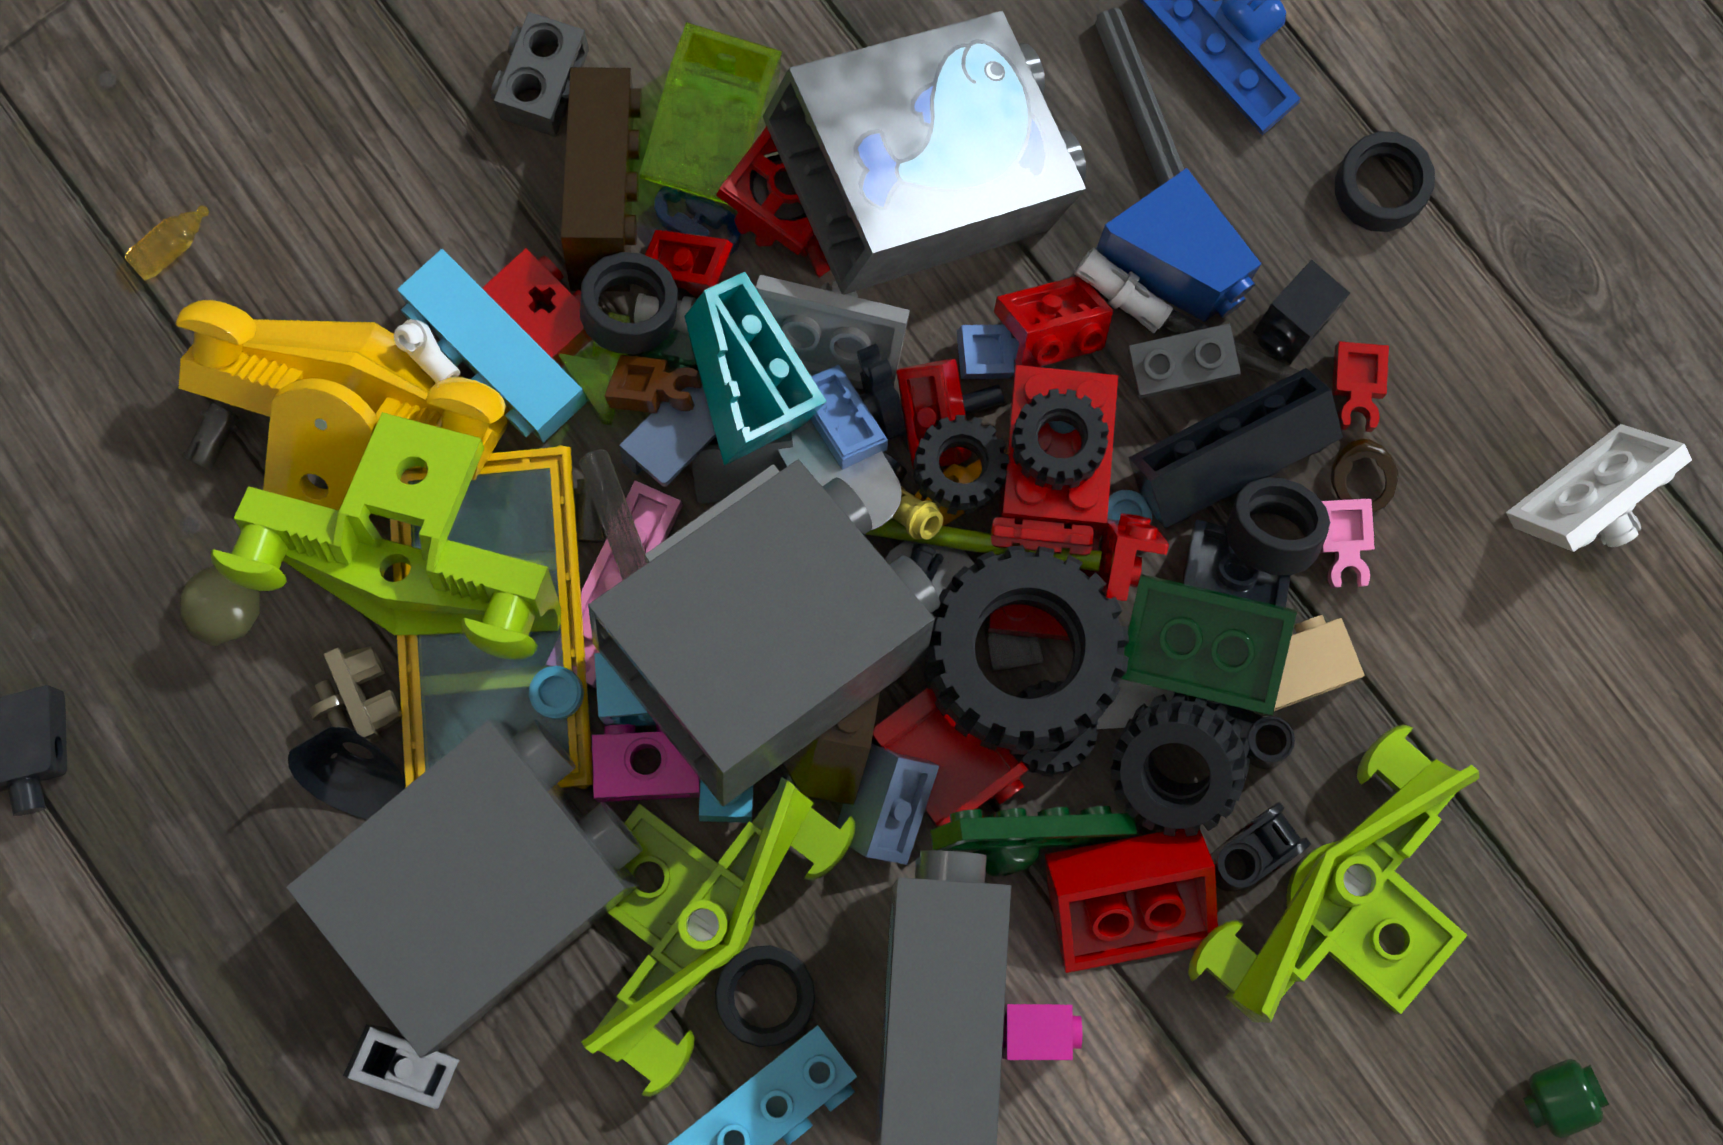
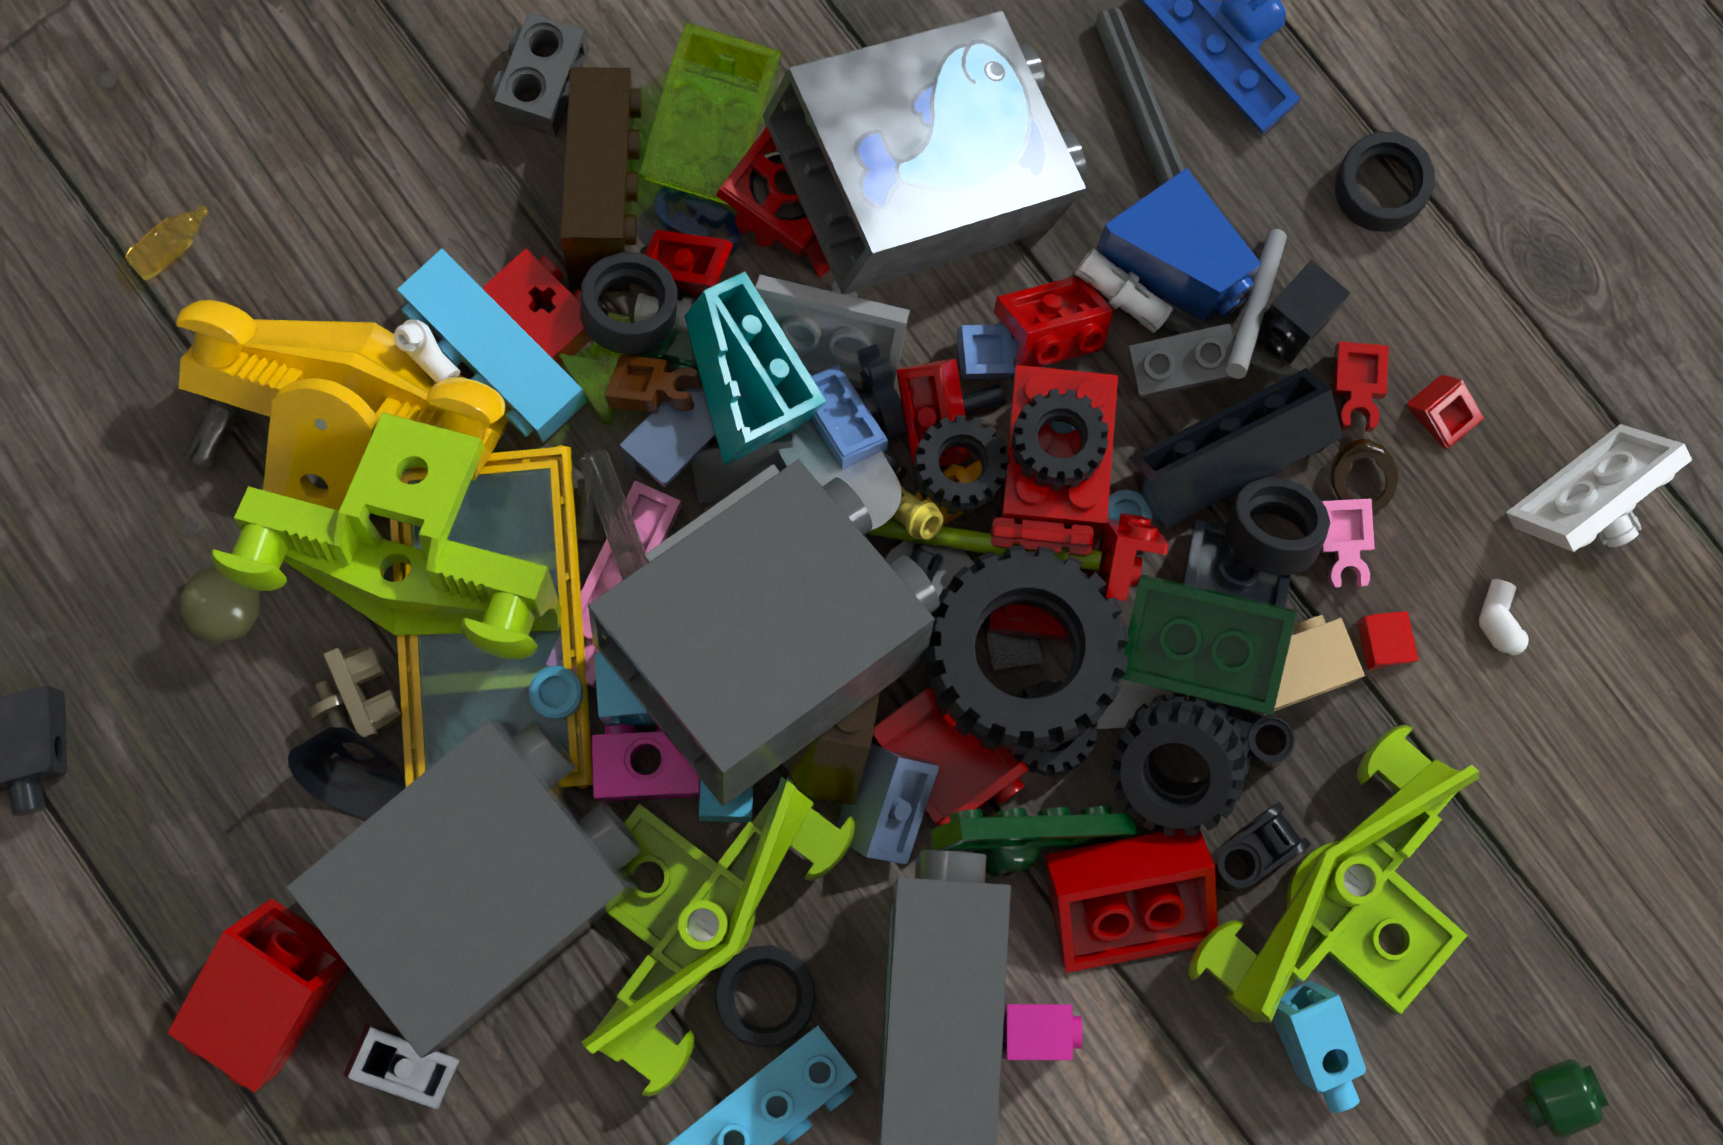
(258, 994): none -> red slope
(1256, 304): none -> light grey bar
(1320, 1043): none -> medium azure torso
(1387, 640): none -> red slope
(1446, 410): none -> red slope
(1498, 622): none -> white arm

